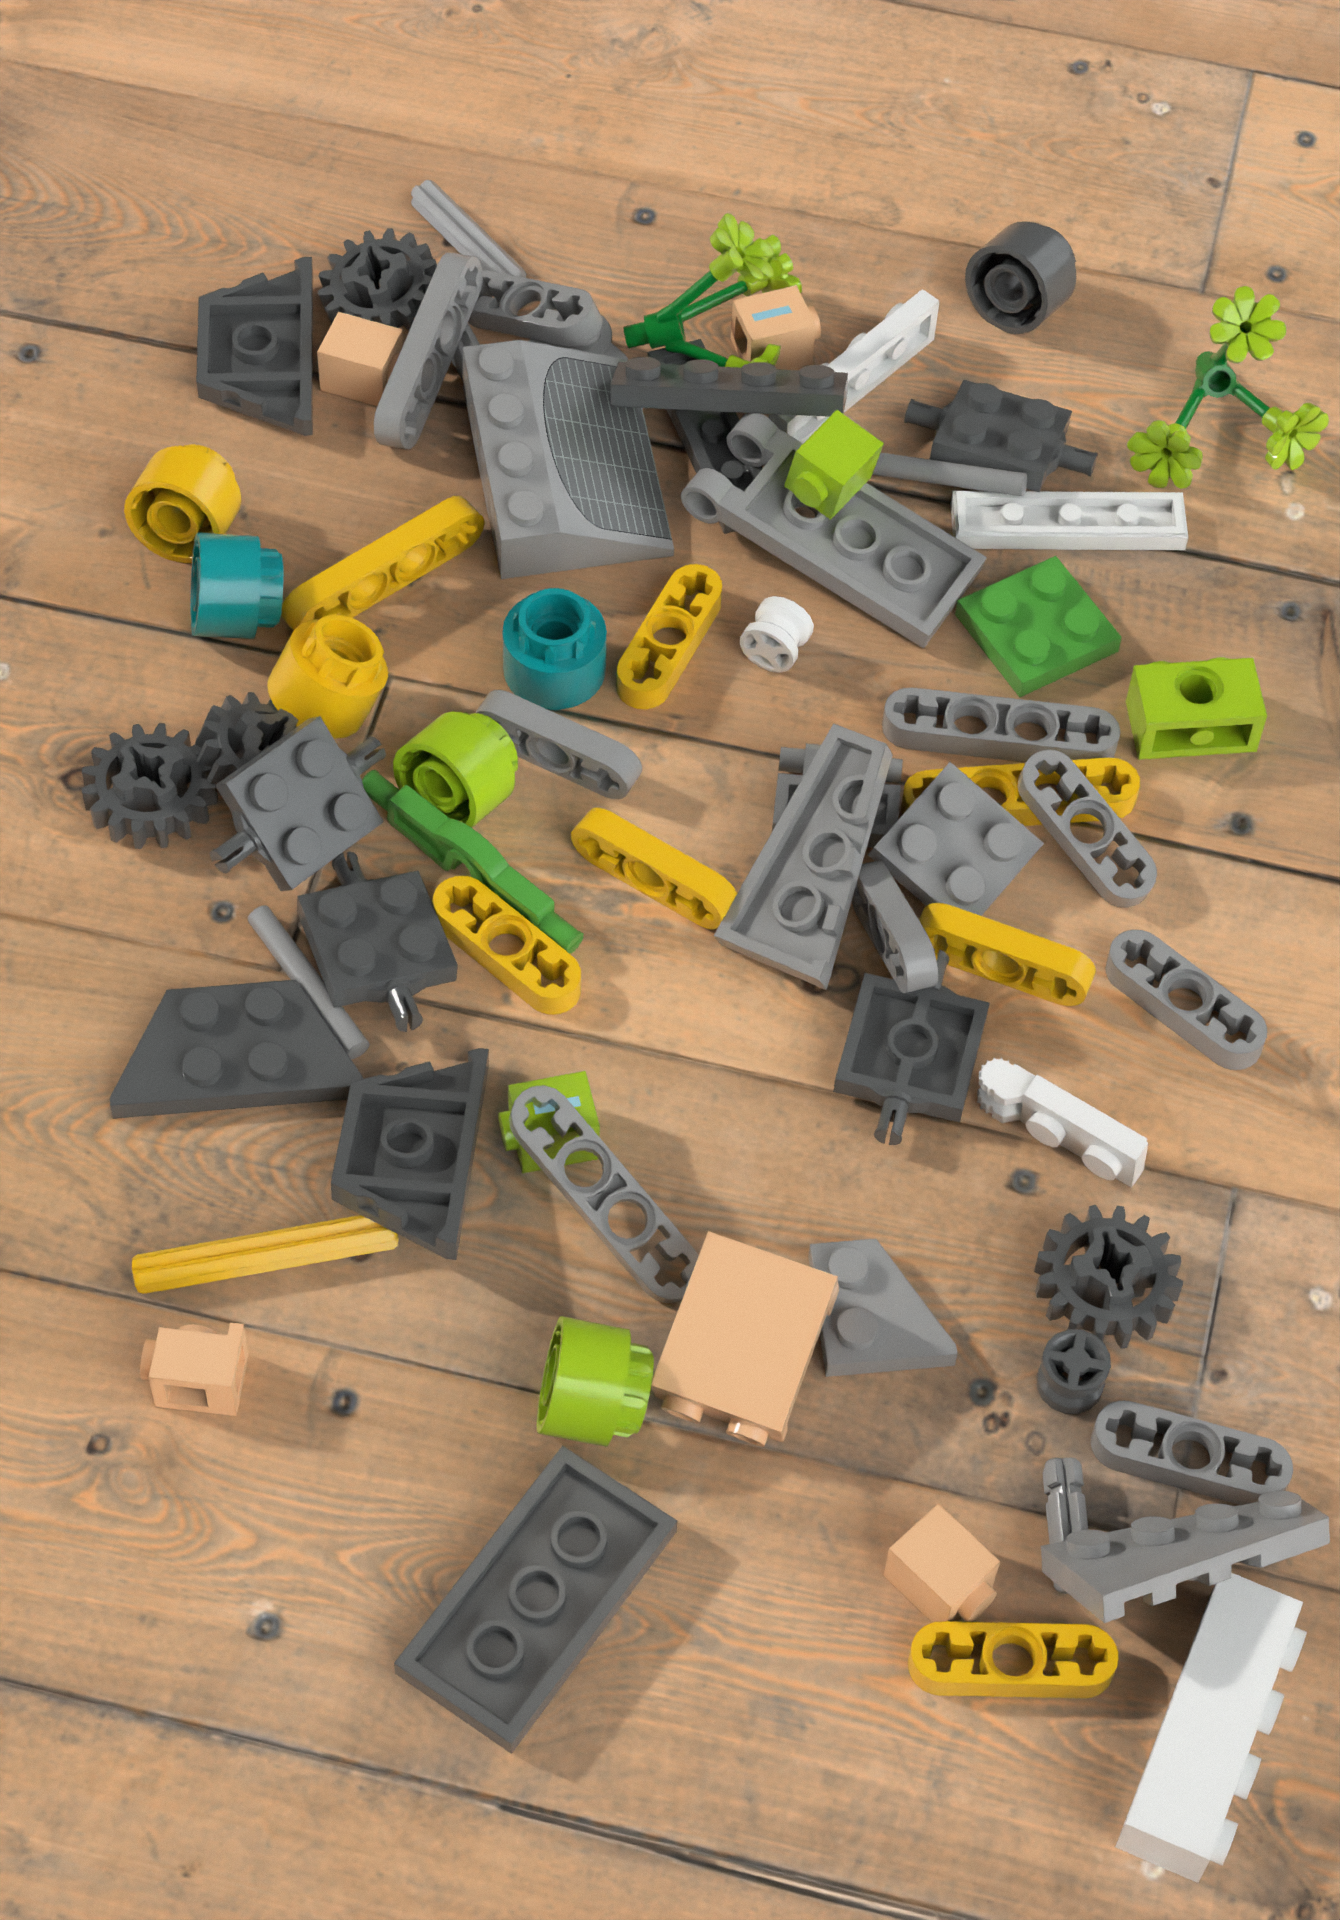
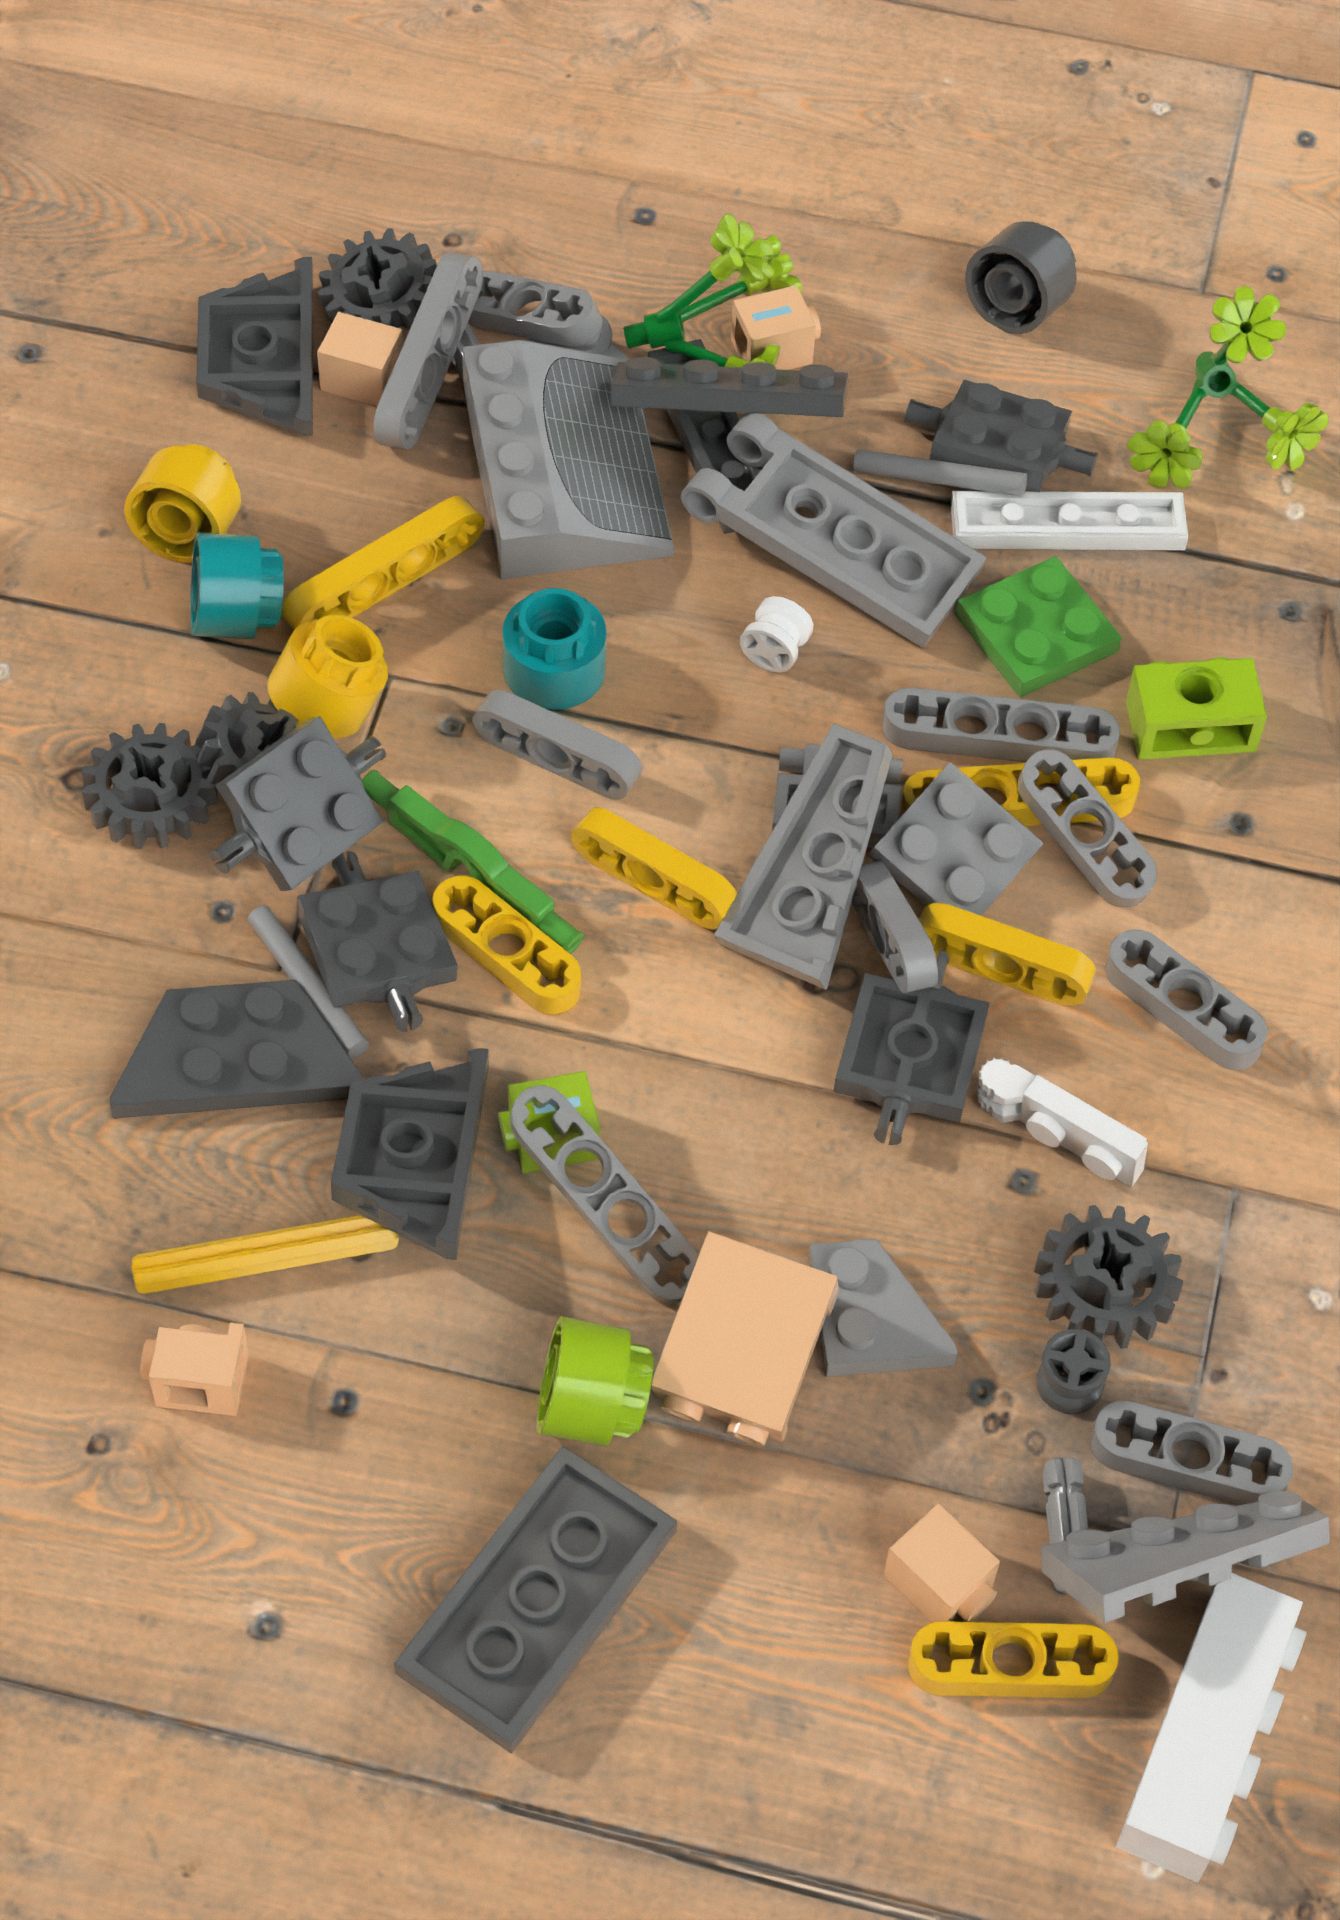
(458, 761): lime piece -> none
(461, 229): light grey axle -> none
(669, 659): yellow beam -> none
(833, 464): lime brick -> none
(874, 357): white plate -> none

